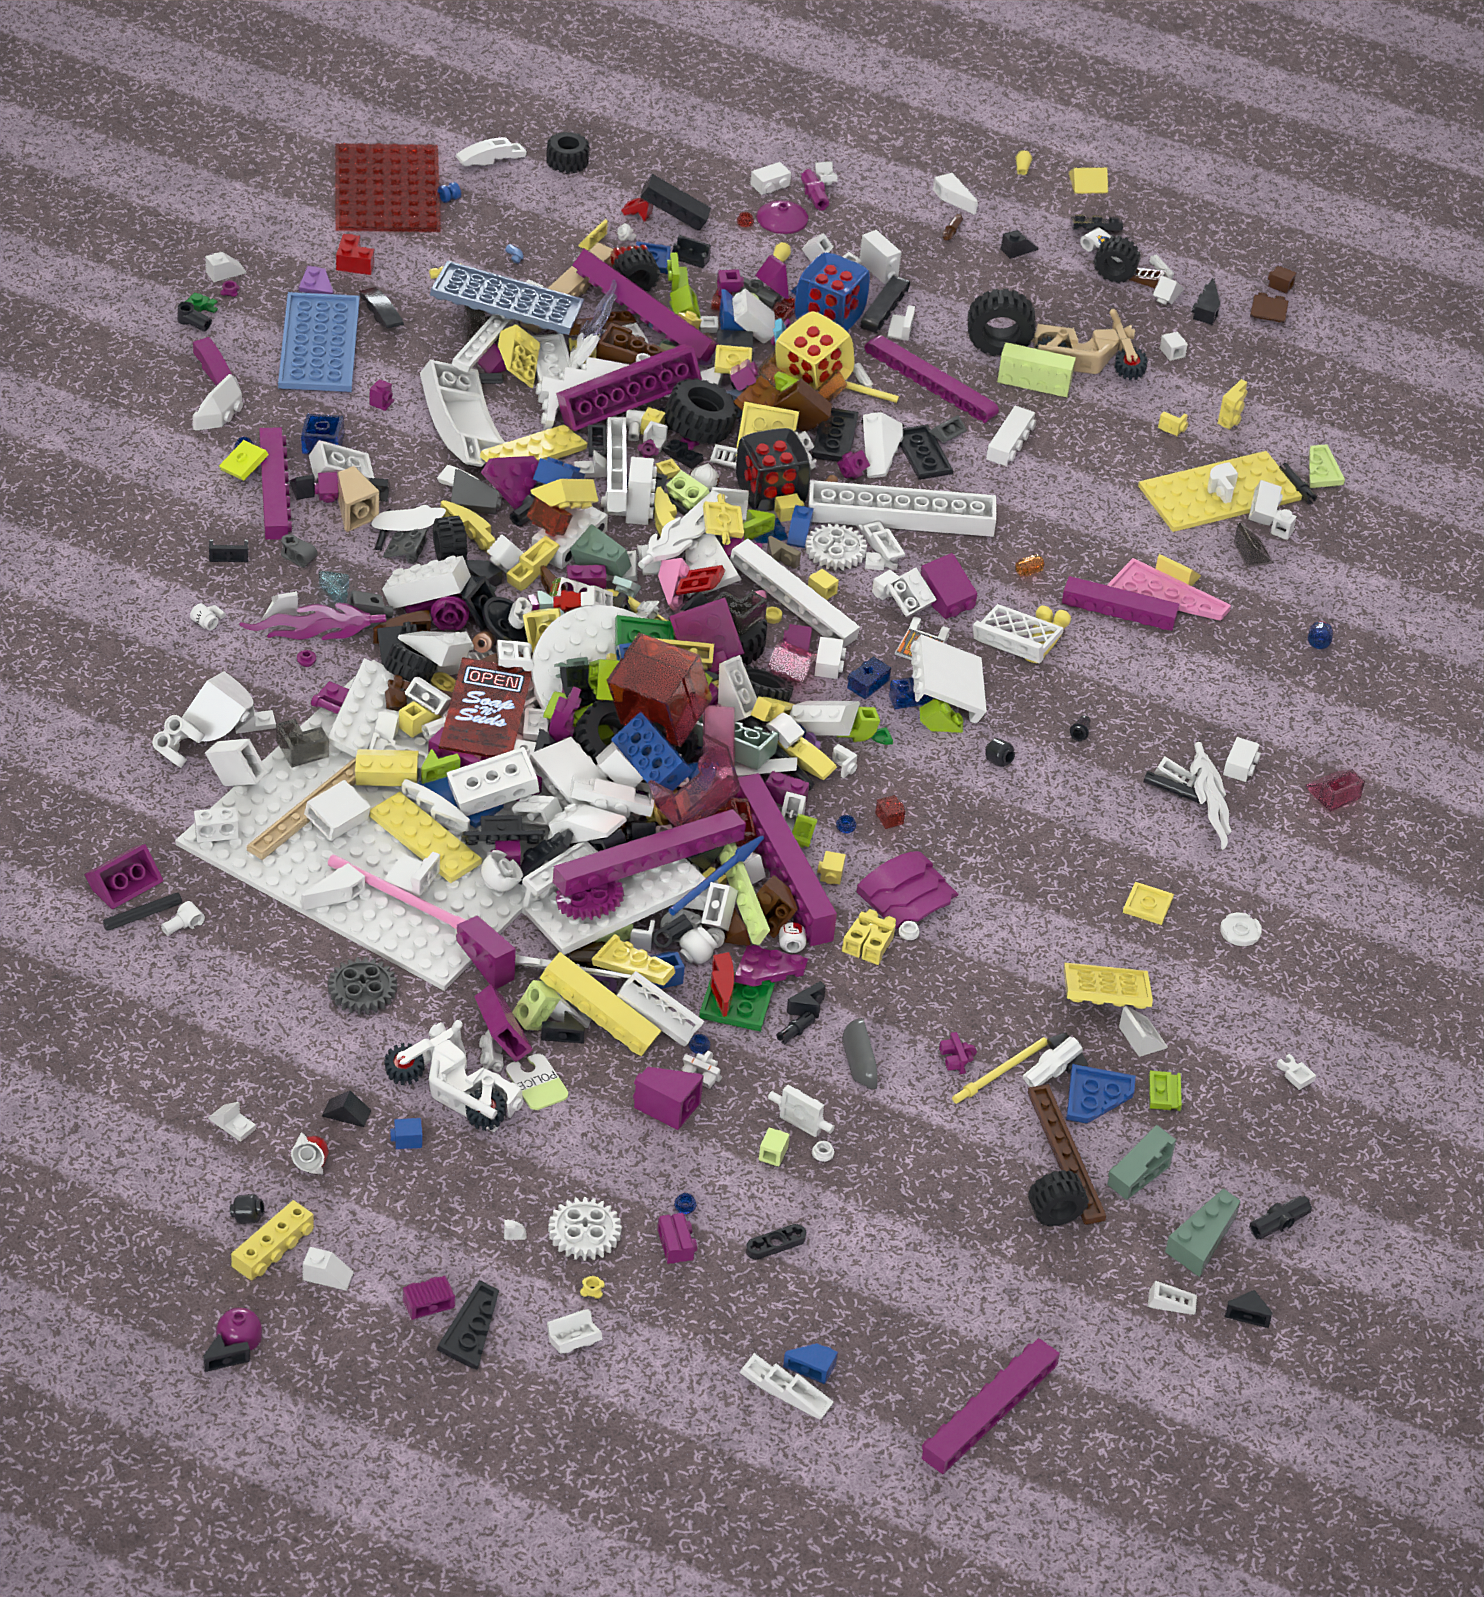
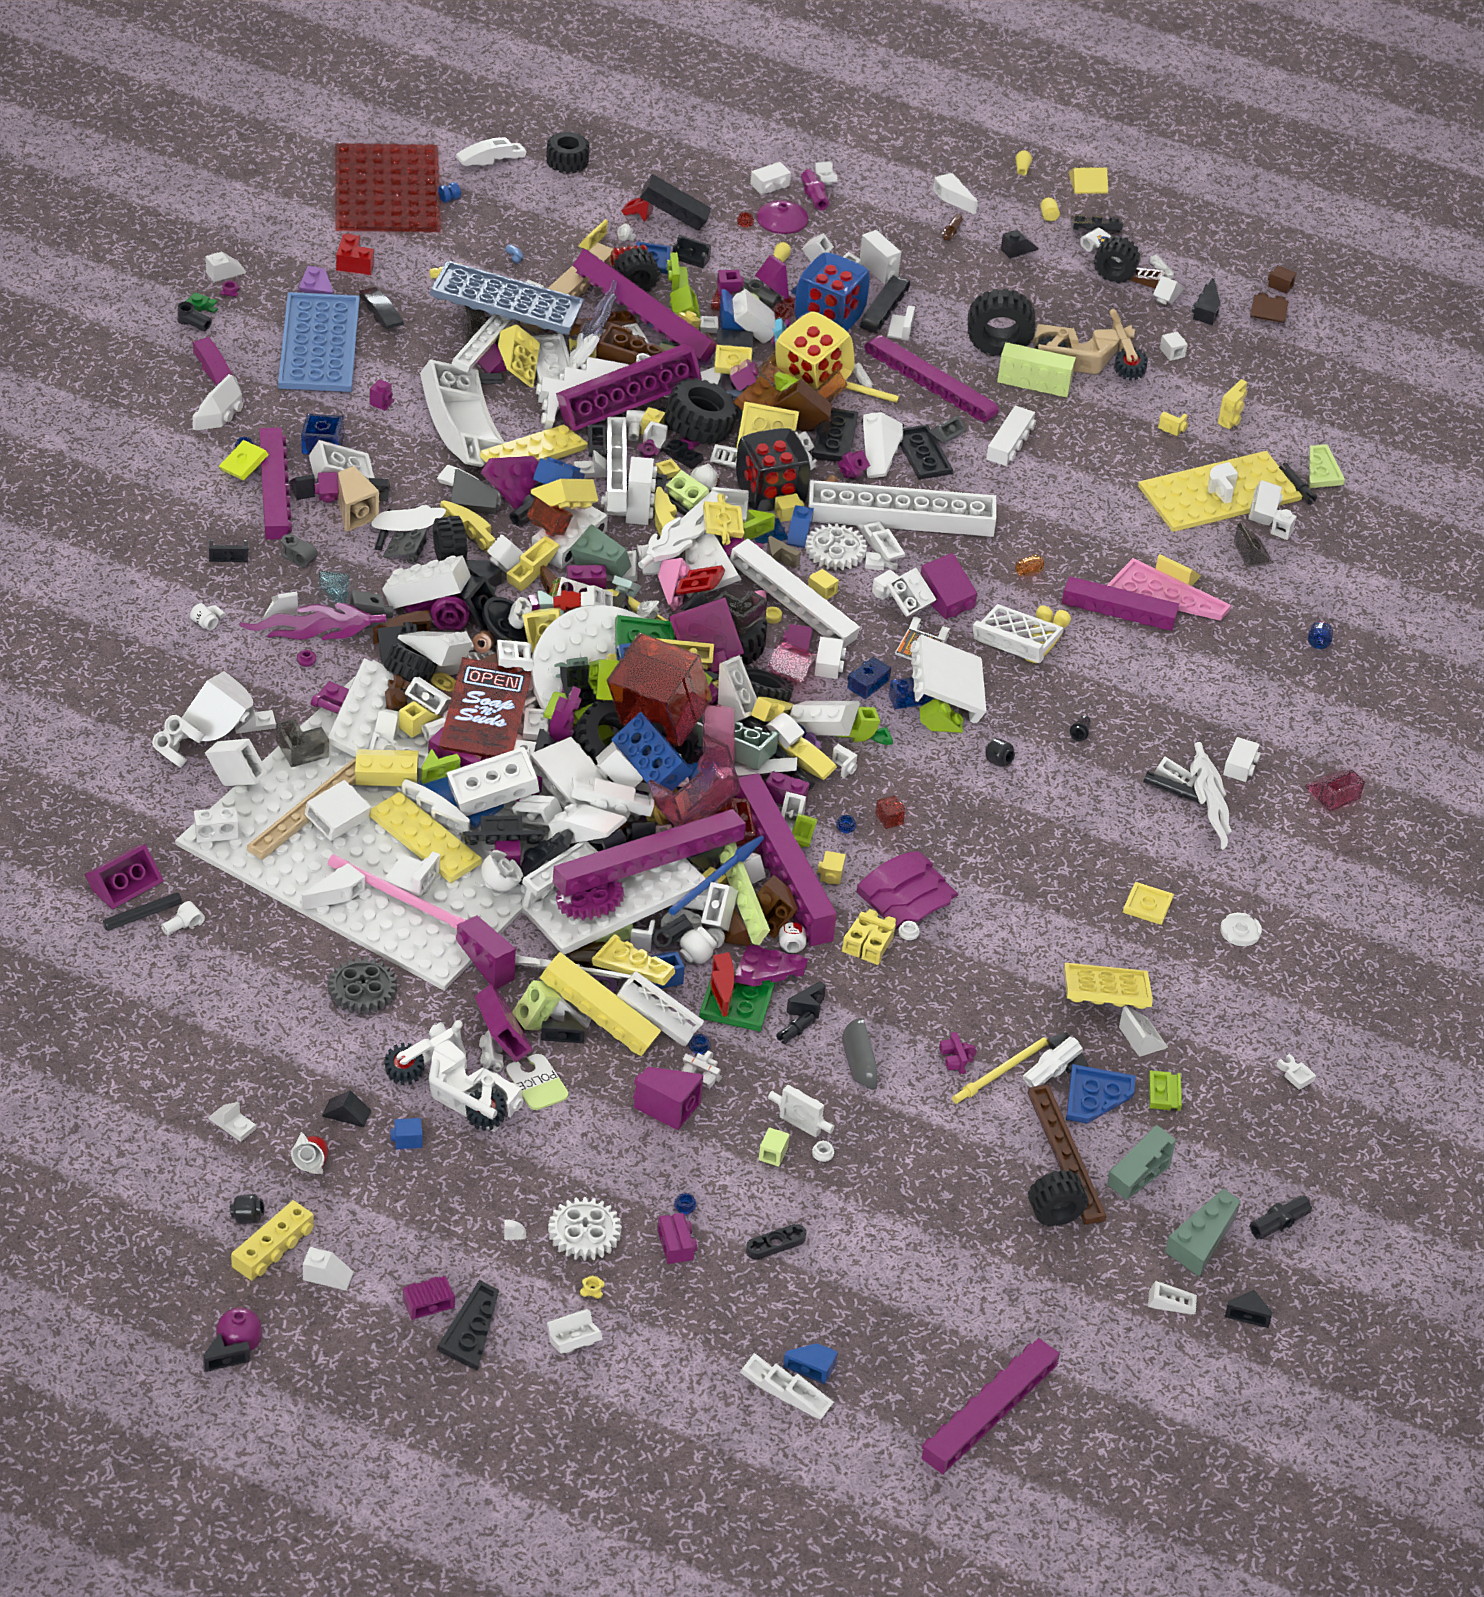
(1050, 209): none -> light yellow brick

